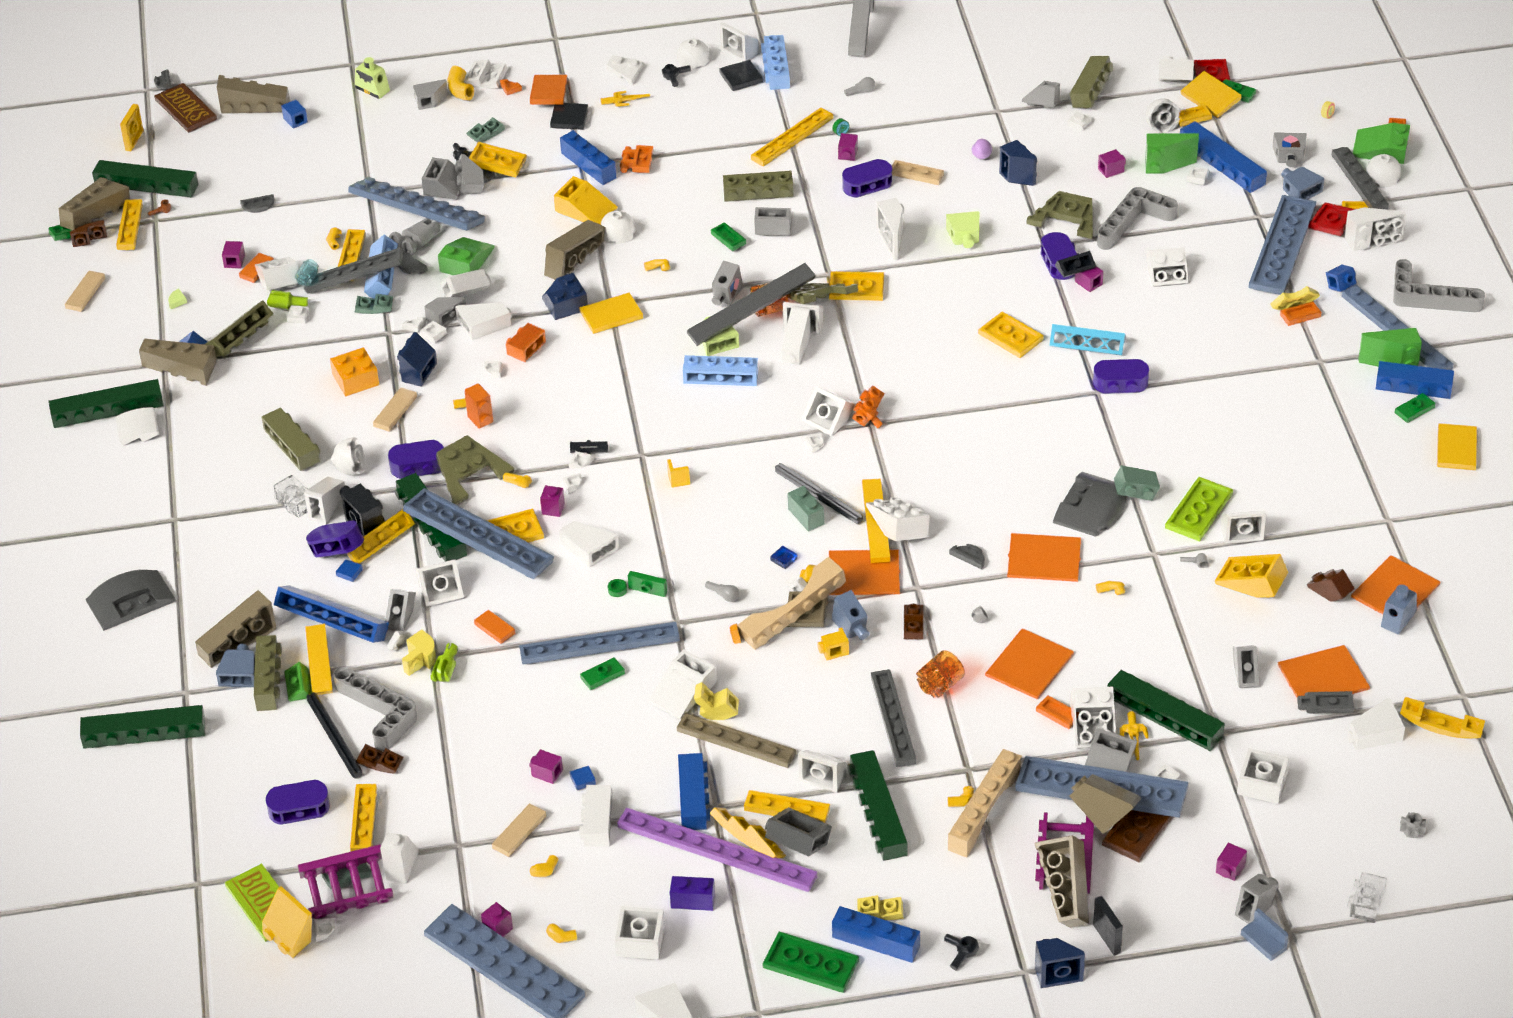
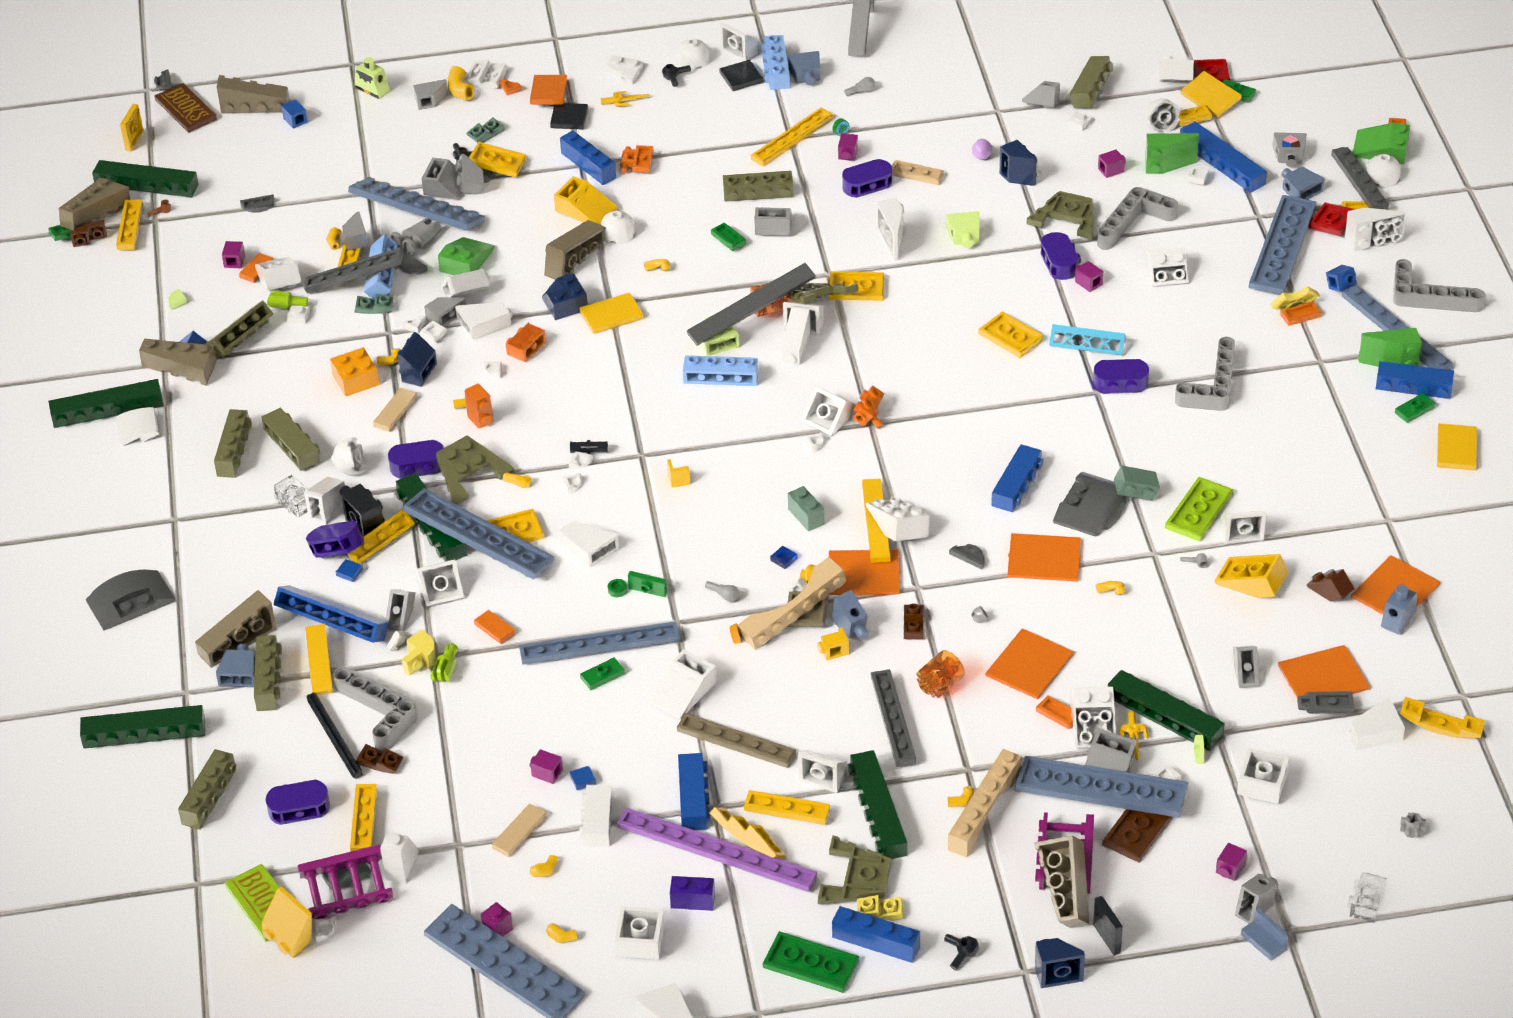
(85, 291): tan tile -> none
(207, 789): none -> olive brick
(232, 443): none -> olive brick
(298, 682): bright green slope -> none
(307, 272): clear light blue brick -> none
(354, 233): none -> light grey slope
(388, 360): none -> yellow arm
(552, 501): magenta brick -> none
(716, 705): light yellow brick -> none
(726, 283): light grey torso -> none
(798, 831): dark grey window -> none
(805, 67): none -> sand blue torso
(819, 493): axle -> none
(865, 874): none -> olive wing
(1016, 478): none -> blue brick
(1075, 264): black slope -> none
(1103, 801): dark tan slope -> none
(1199, 749): none -> yellowish green tile
(1214, 396): none -> light grey beam
(1328, 109): light yellow tile -> none

